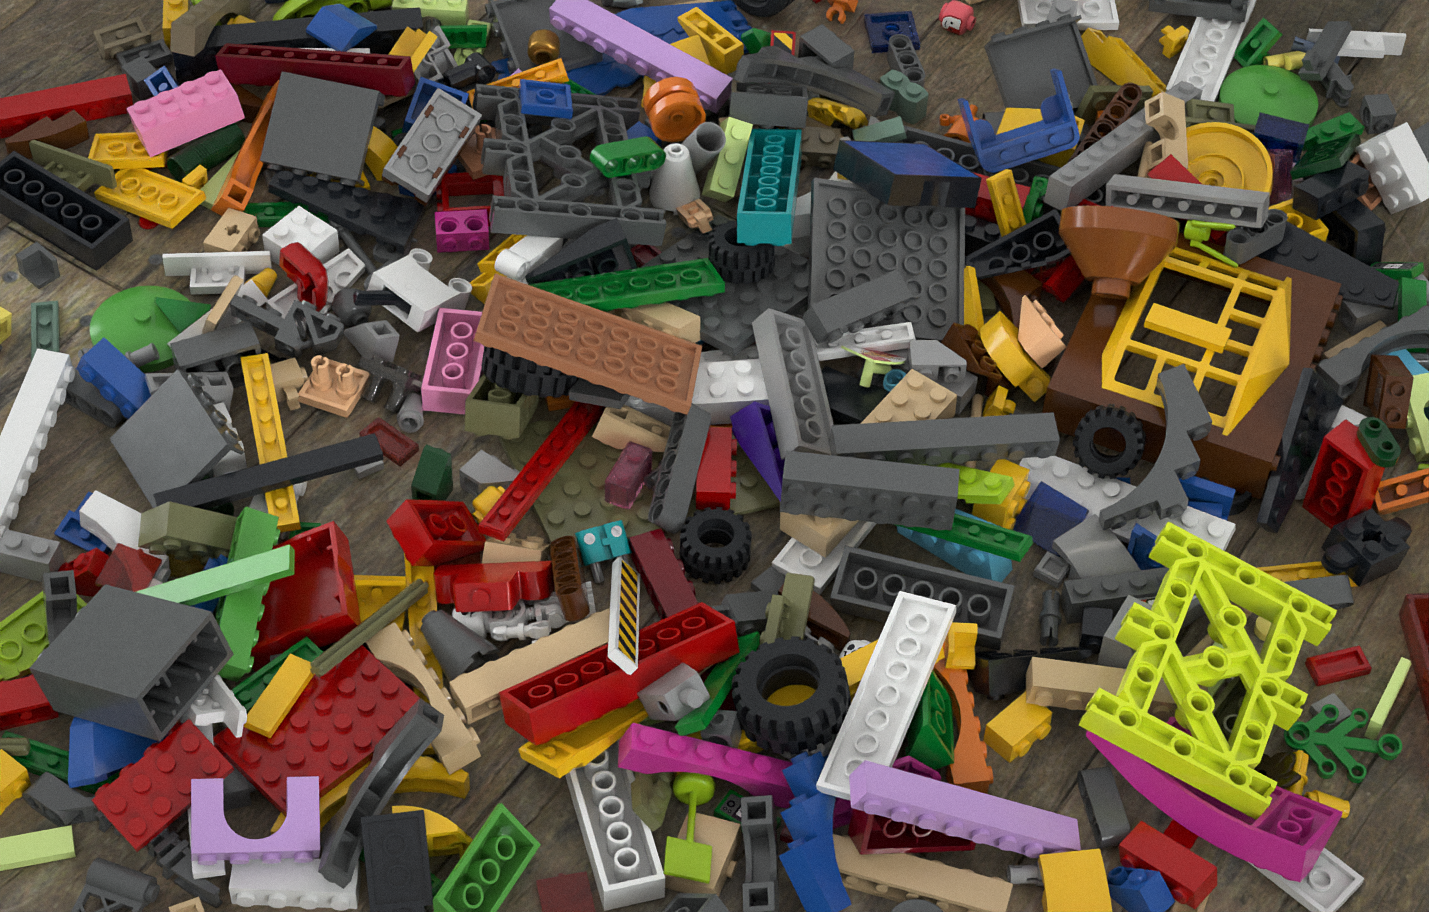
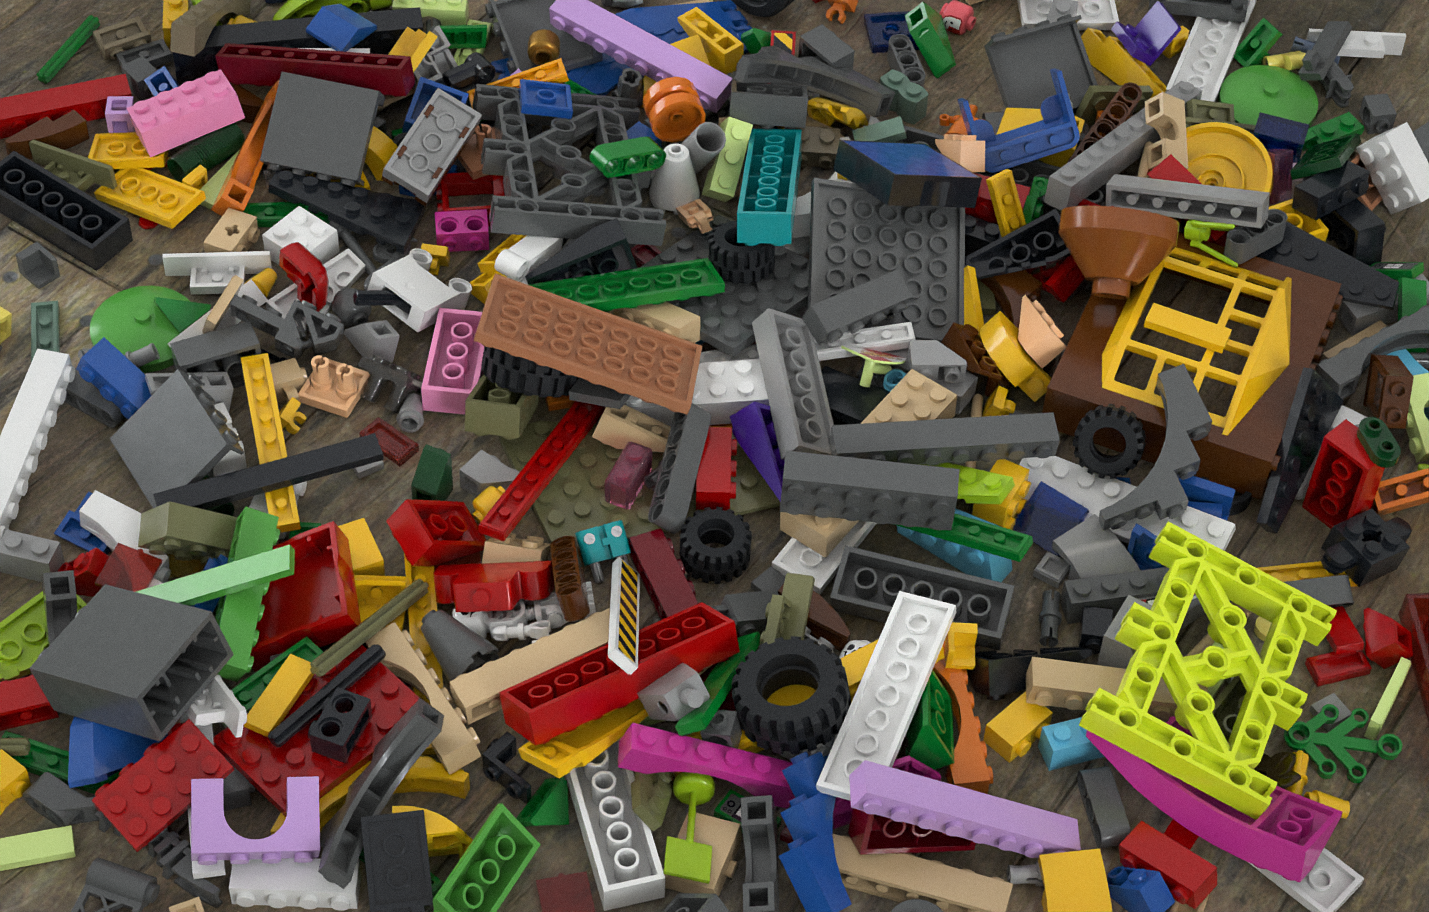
(68, 49): none -> green axle
(117, 115): none -> lavender brick
(288, 414): none -> yellow tile
(314, 705): none -> black axle
(345, 726): none -> black brick
(363, 549): none -> yellow brick
(440, 257): none -> yellow tile
(494, 767): none -> black bracket
(547, 805): none -> green slope
(629, 86): none -> dark grey piece
(931, 38): none -> green slope
(964, 150): none -> light nougat slope
(1066, 745): none -> medium azure brick
(1150, 35): none -> dark purple bracket
(1343, 635): none -> red tile
(1385, 639): none -> red slope

